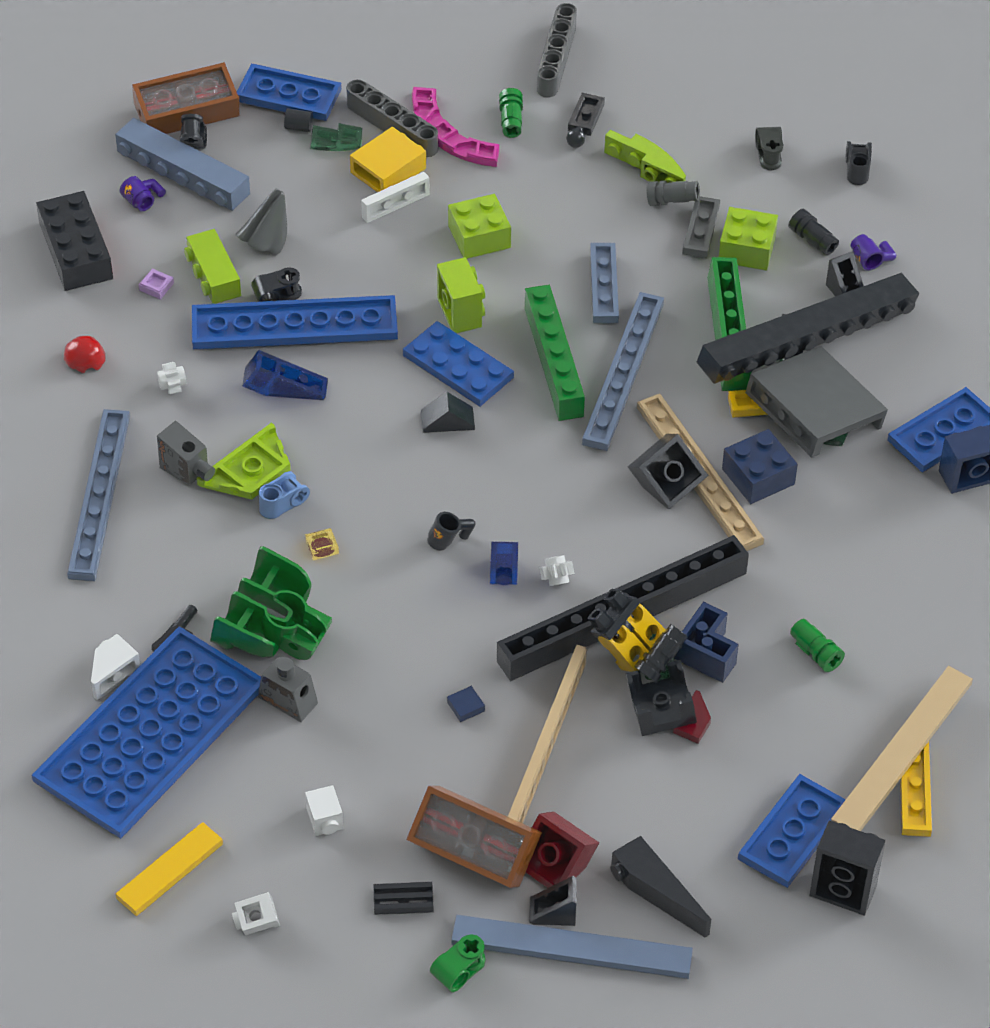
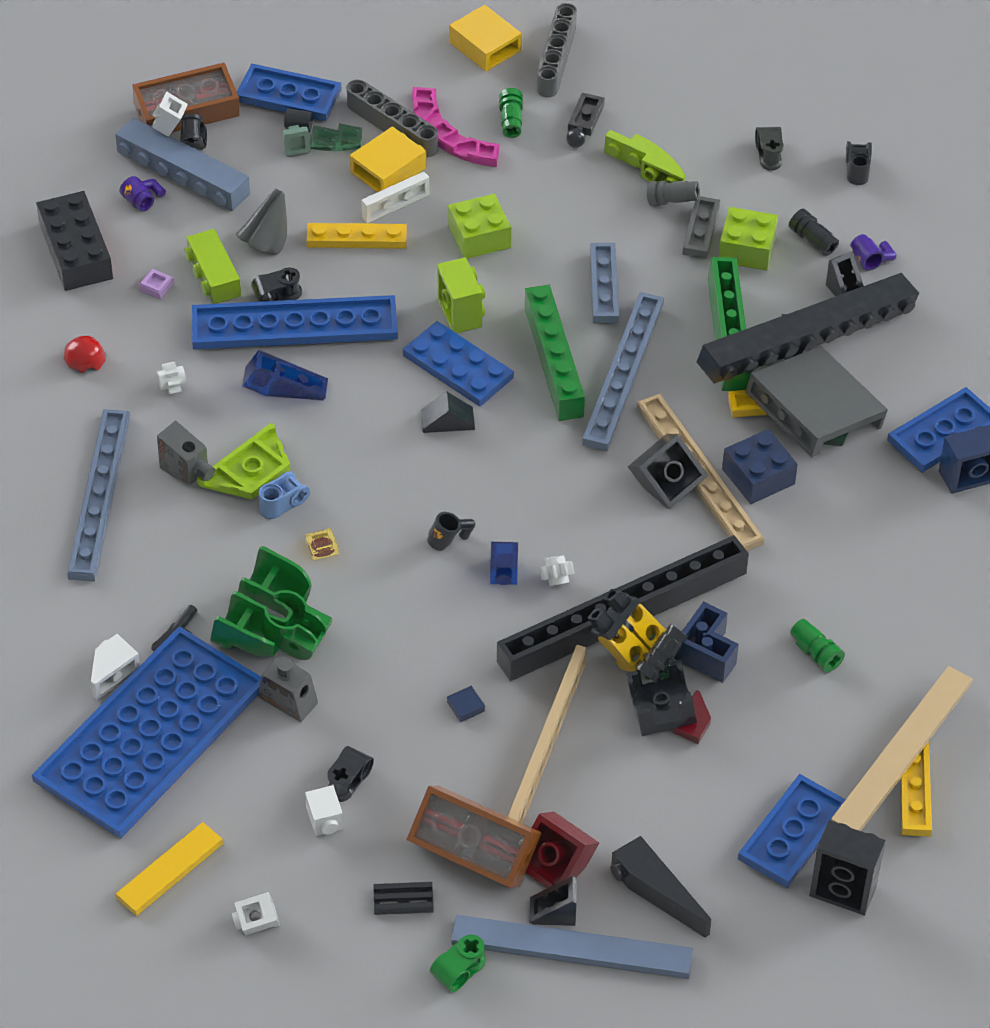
(168, 114): none -> white brick
(296, 140): none -> sand green tile
(349, 772): none -> black piece
(356, 235): none -> yellow plate
(485, 38): none -> yellow brick

